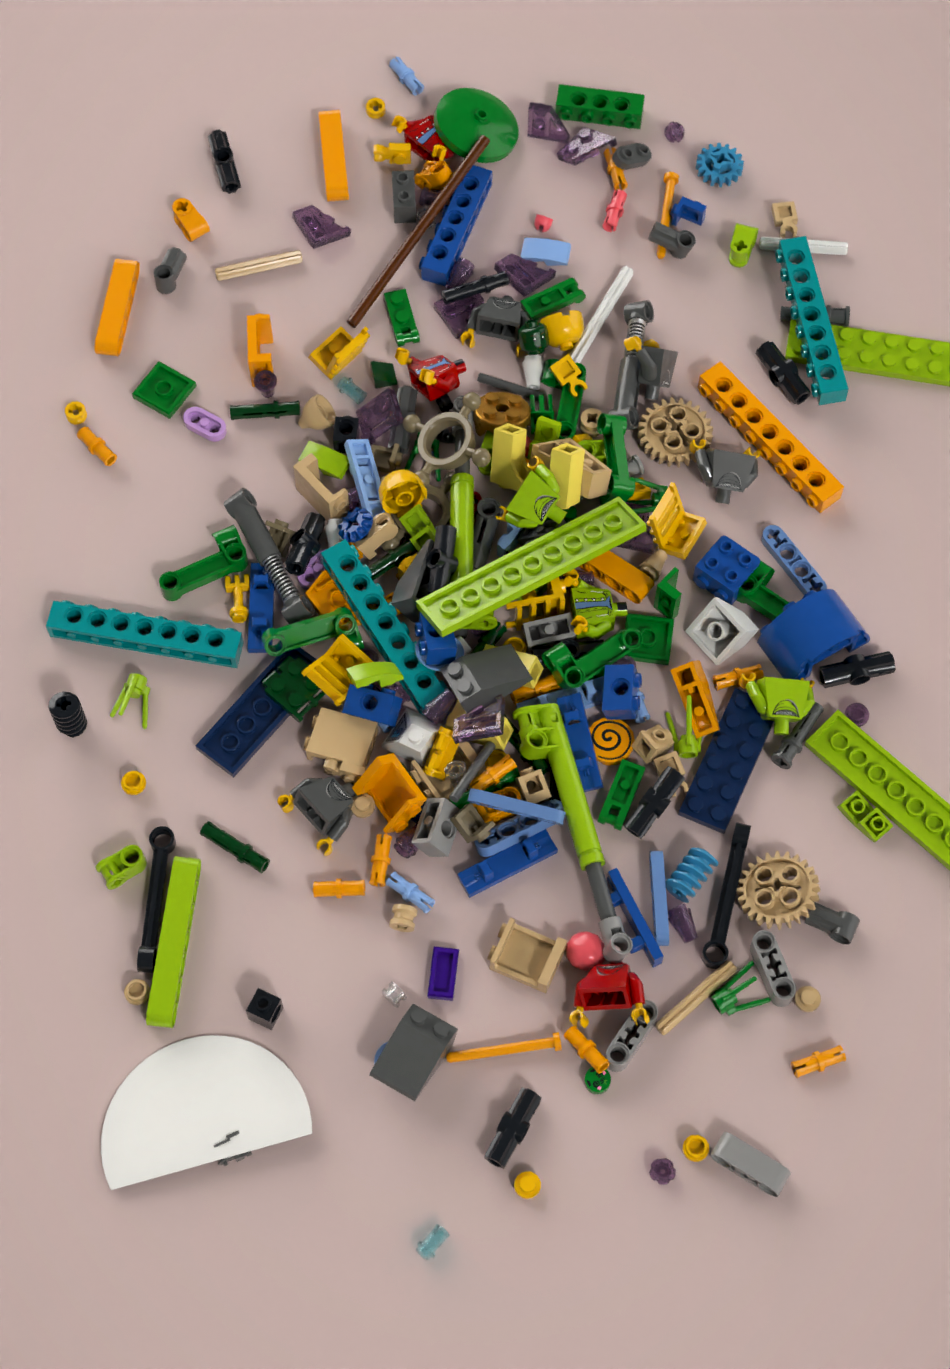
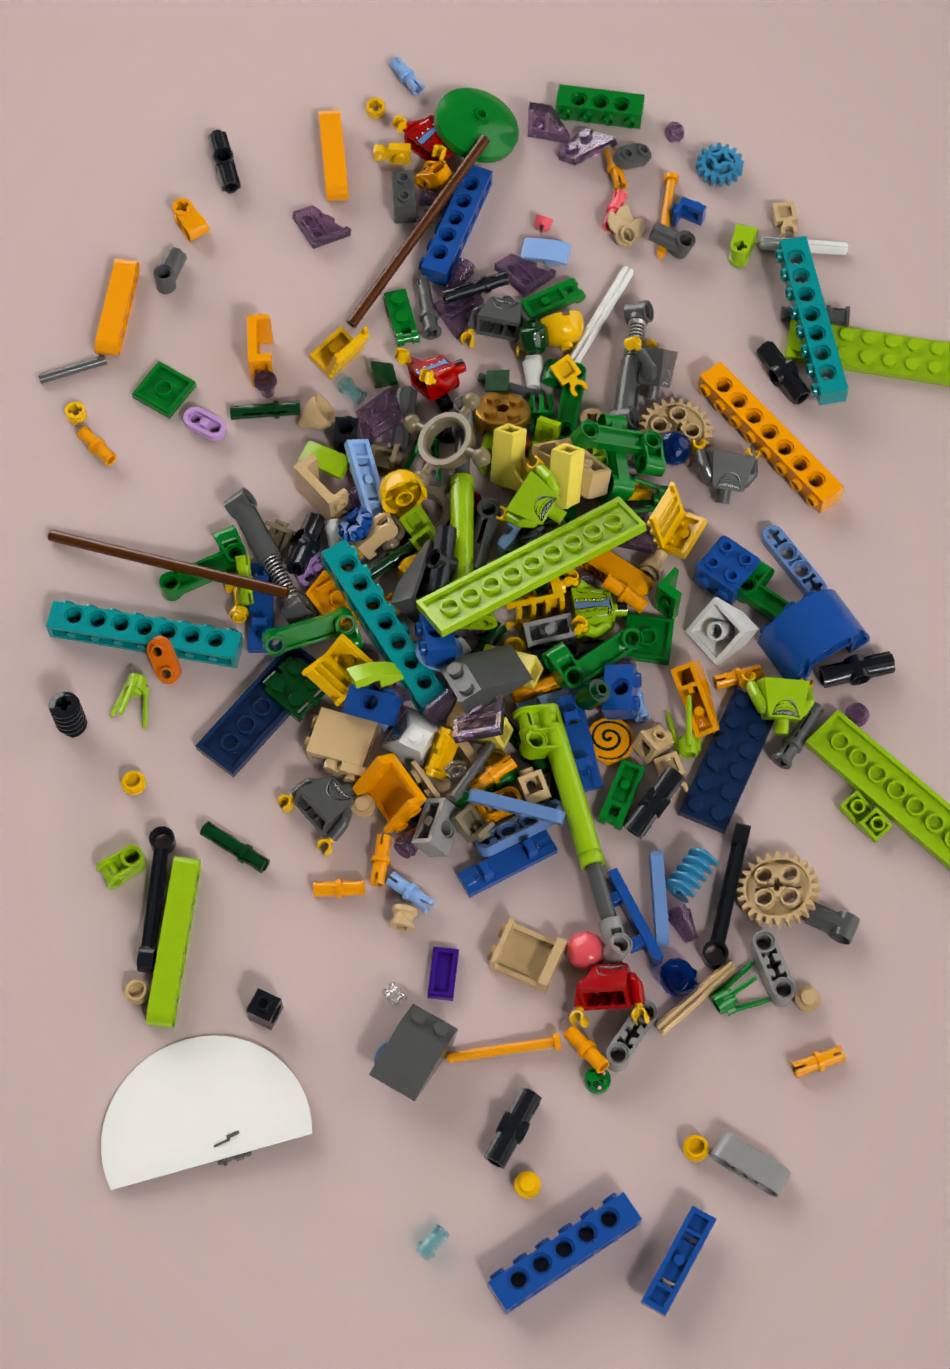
(72, 369): none -> dark grey bar
(165, 661): none -> orange plate
(169, 564): none -> reddish brown piece
(244, 569): none -> lime pin
(258, 265): tan axle -> none
(428, 315): none -> dark grey pin
(497, 381): none -> dark green slope
(511, 1297): none -> blue brick
(592, 694): none -> dark green brick
(623, 224): none -> tan plate
(625, 593): none -> light orange pin
(644, 445): none -> green piece
(665, 1164): clear purple plate -> none
(676, 447): none -> clear blue hair
(677, 977): none -> clear blue hair
(678, 1261): none -> blue hinge

